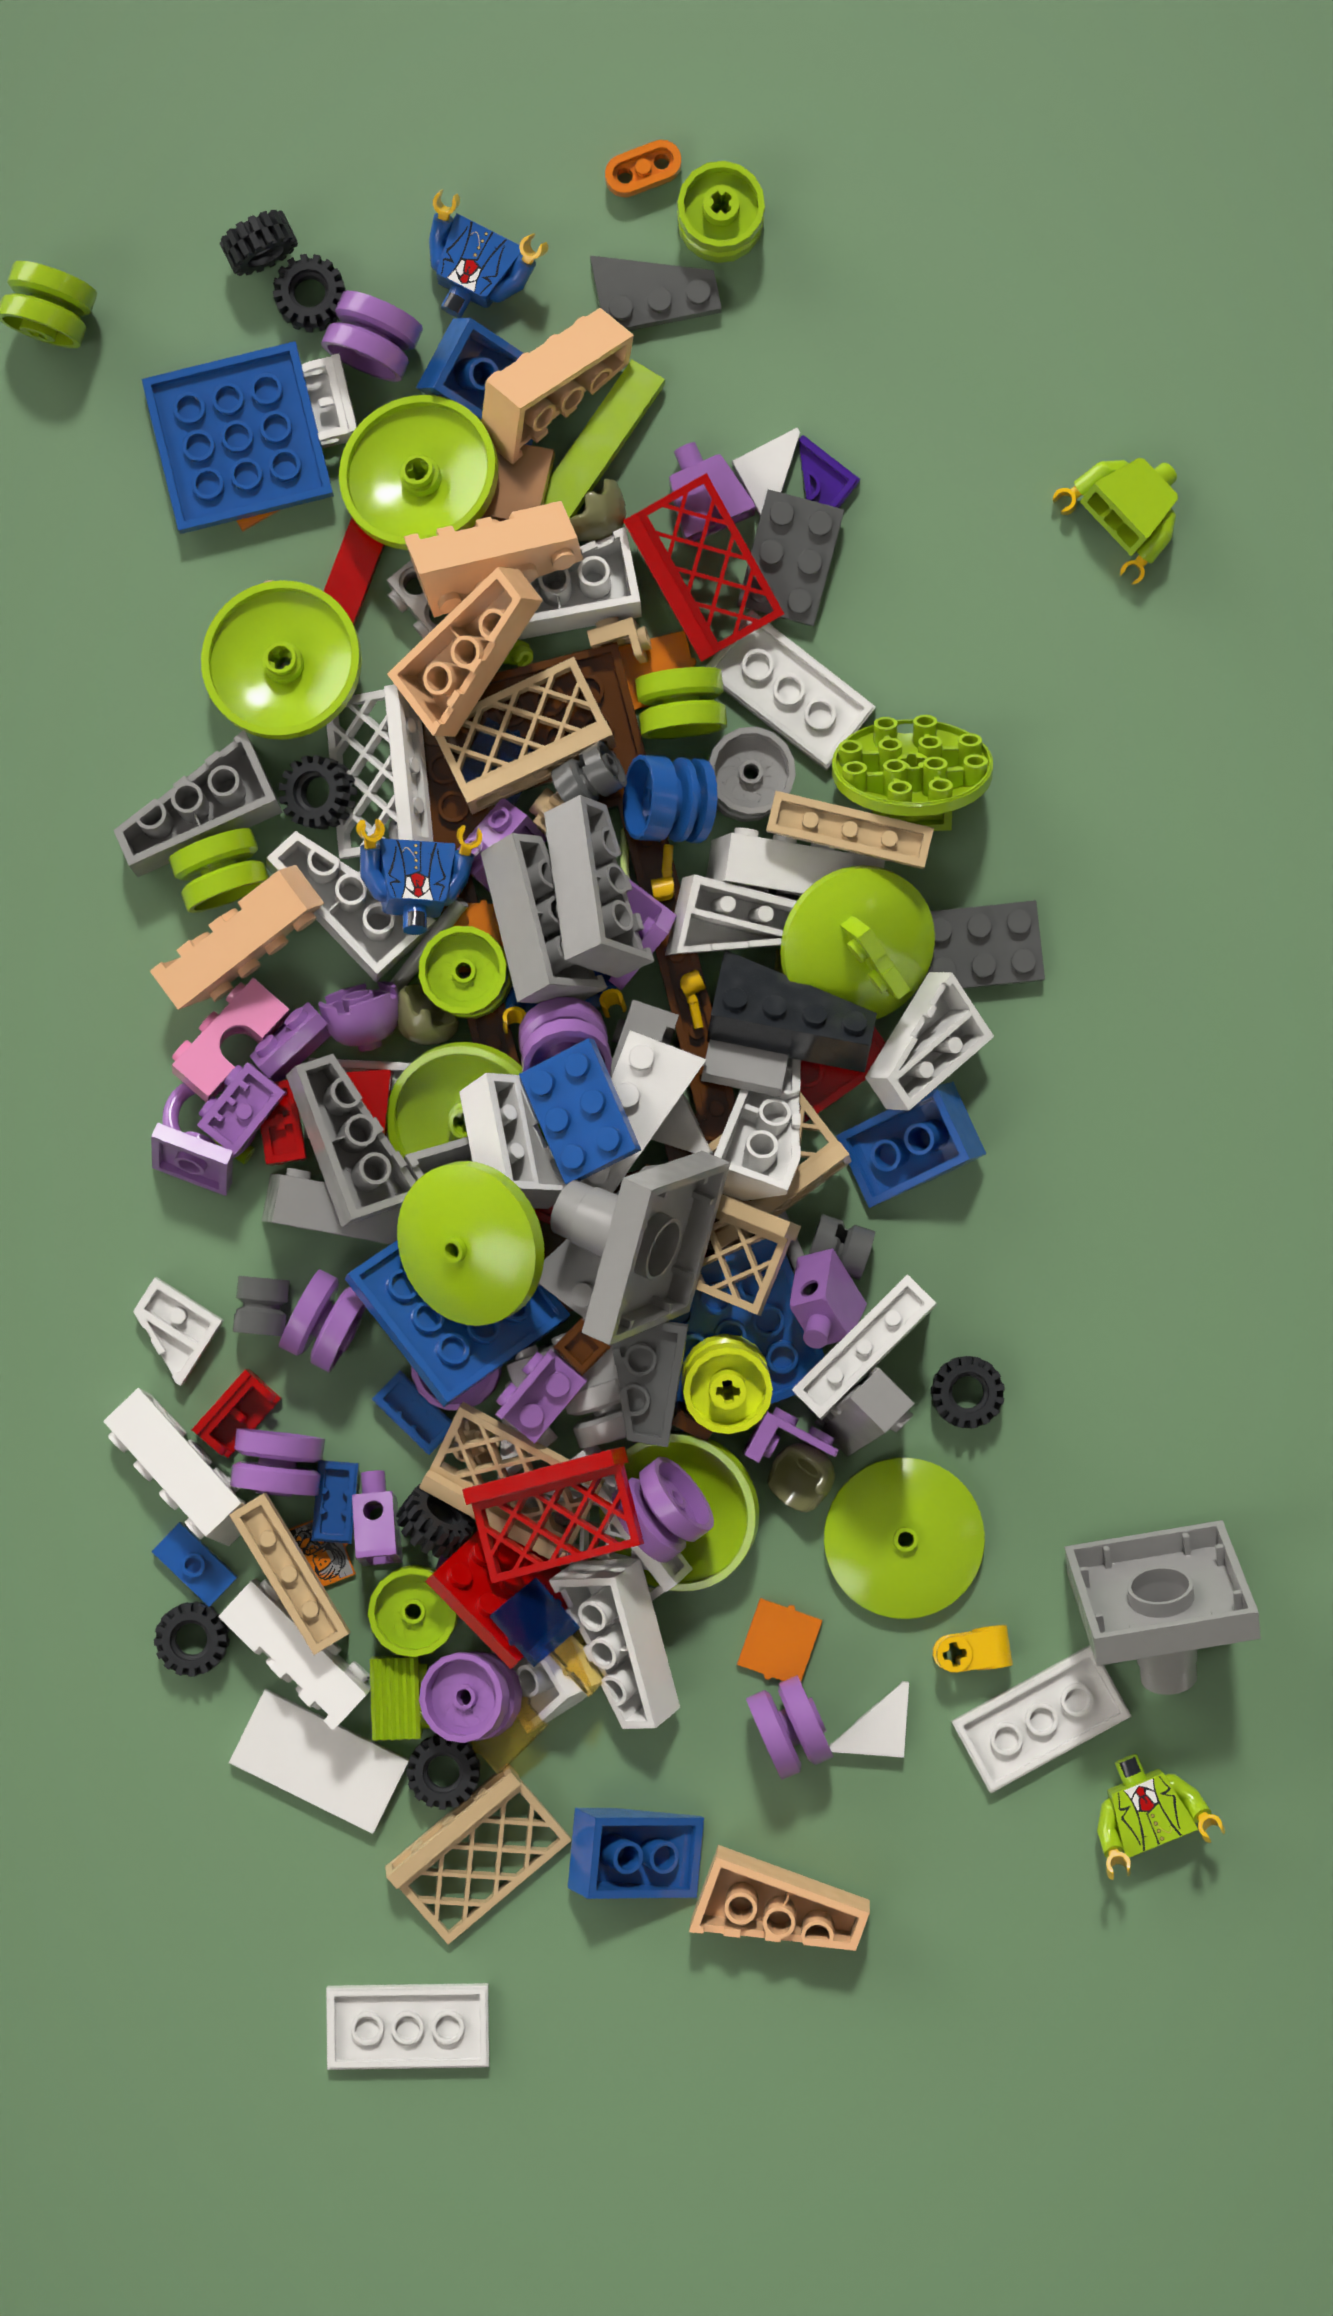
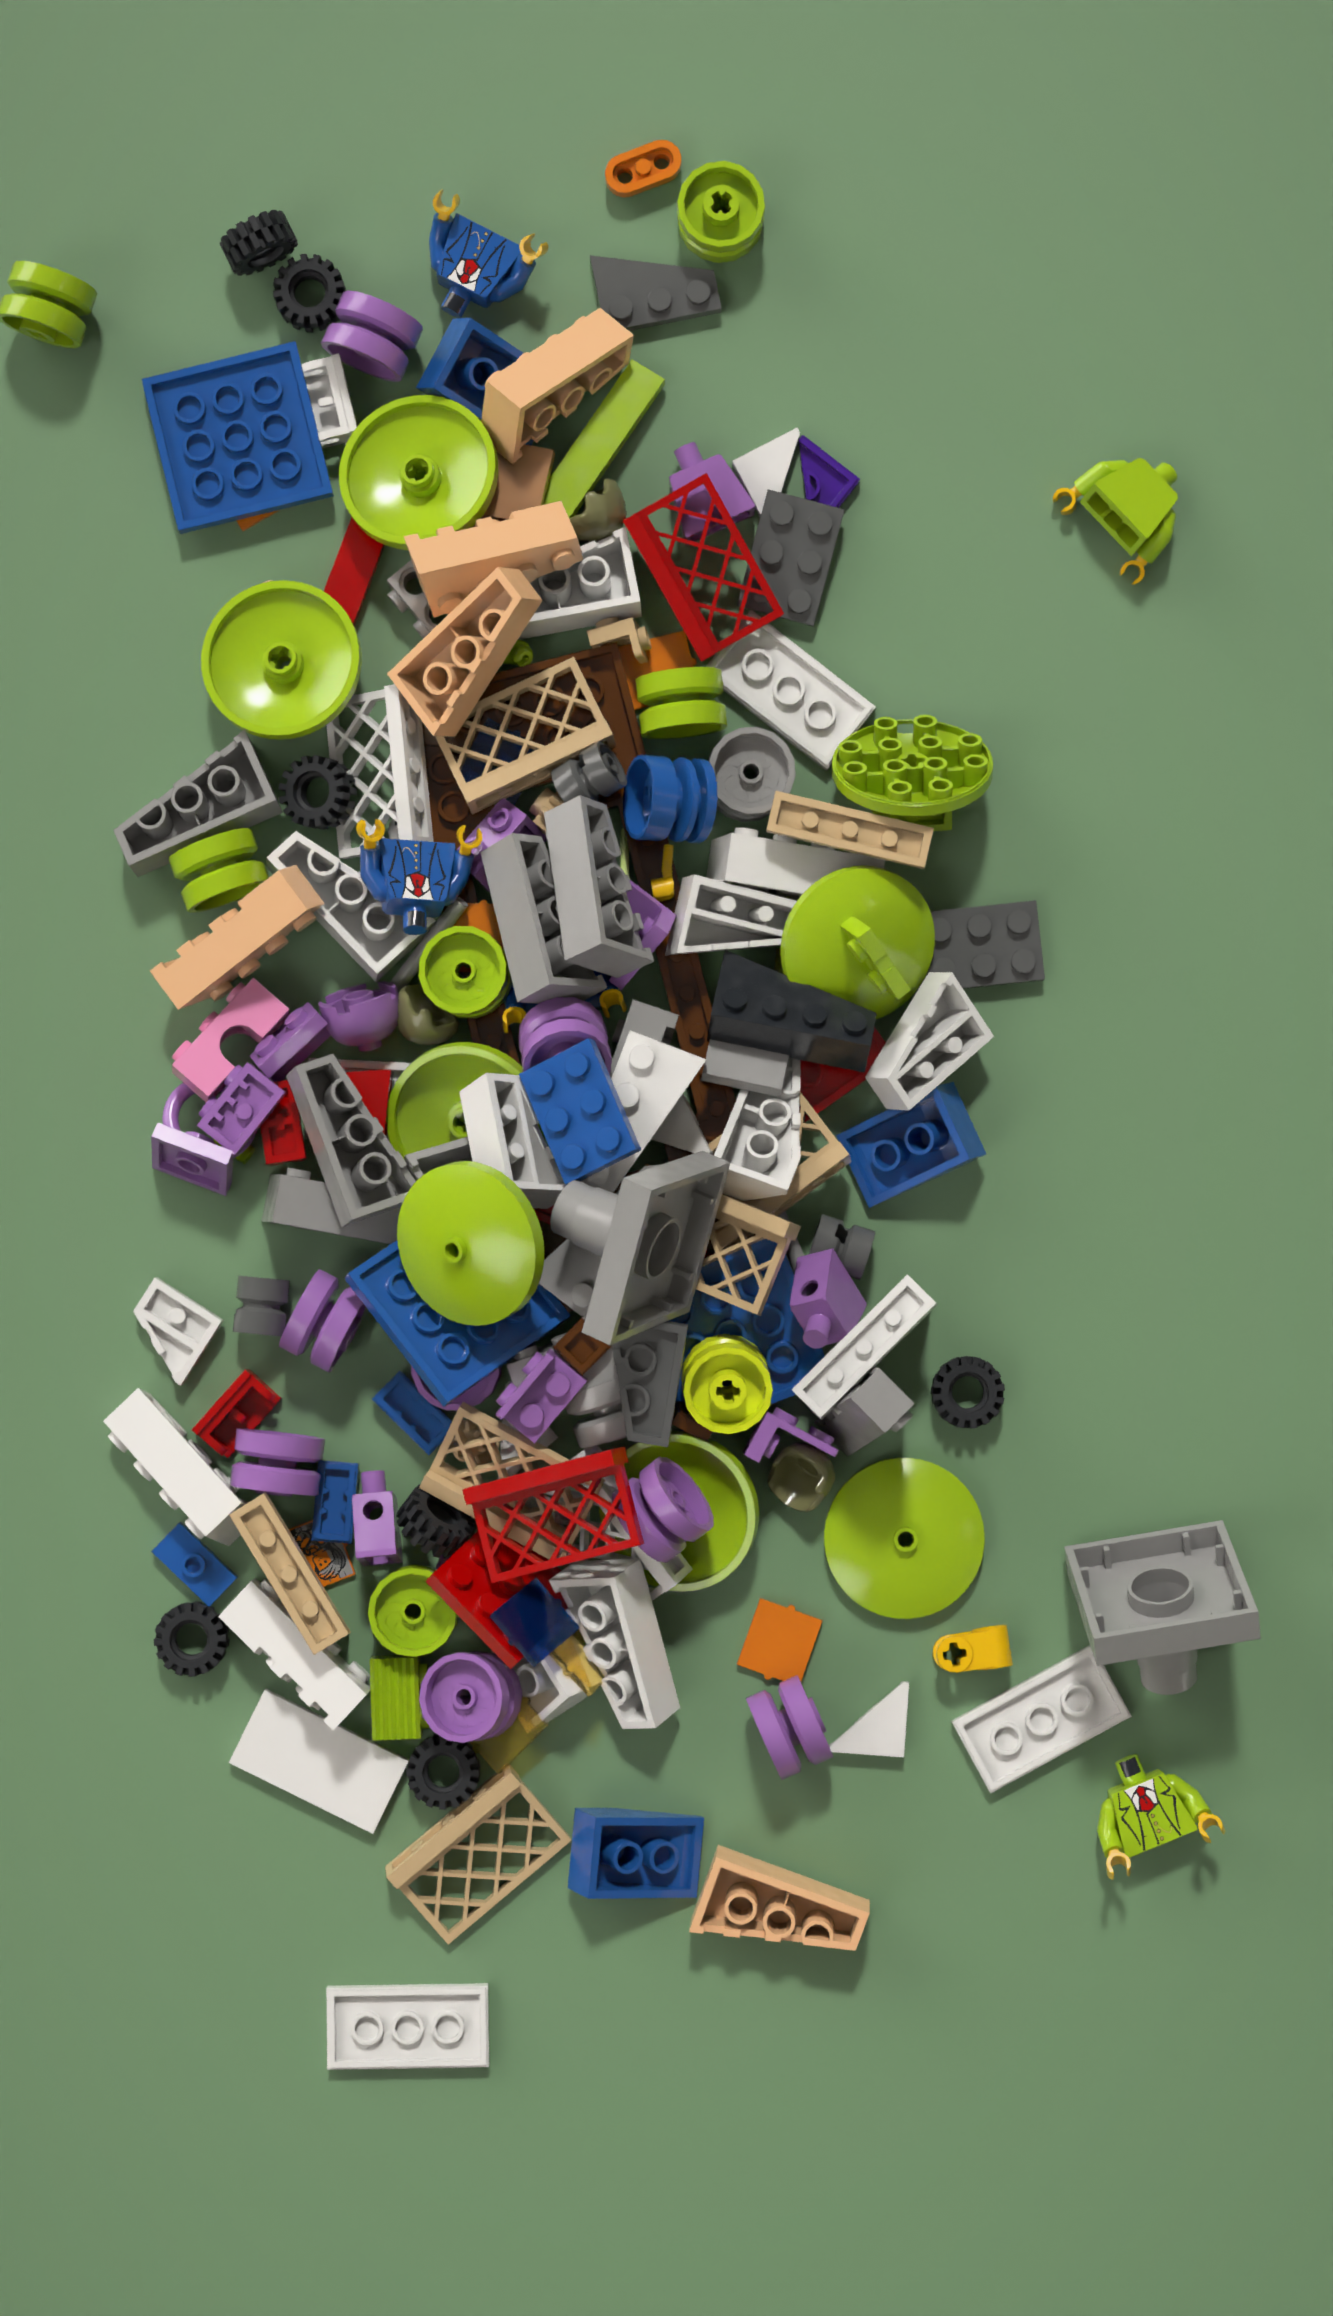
(691, 984): yellow hand -> none

